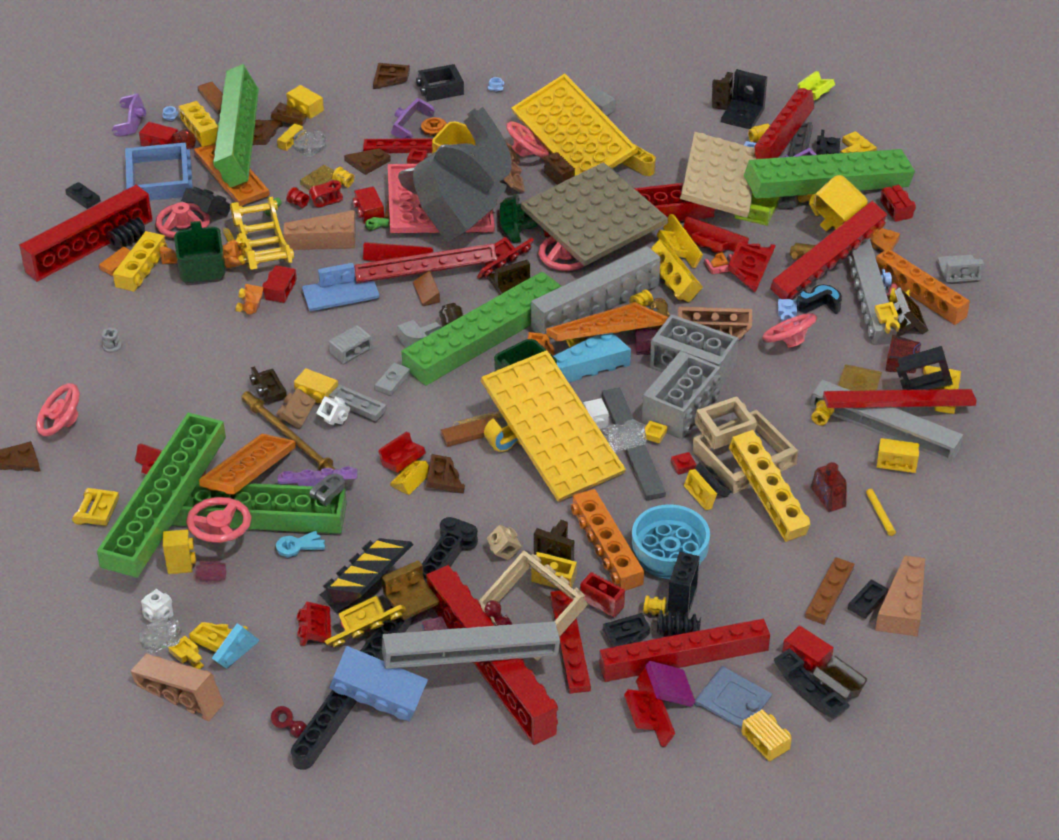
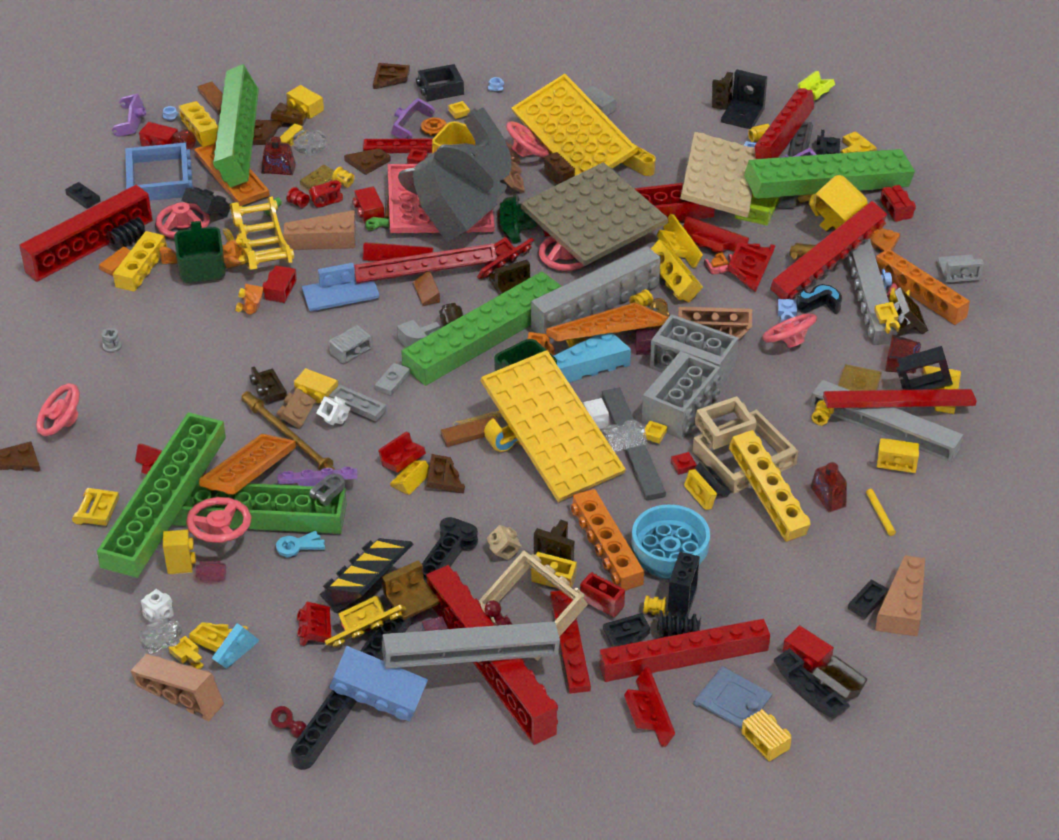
(278, 158): none -> clear red torso
(458, 109): none -> yellow plate
(670, 683): magenta tile -> none
(829, 591): dark orange plate -> none

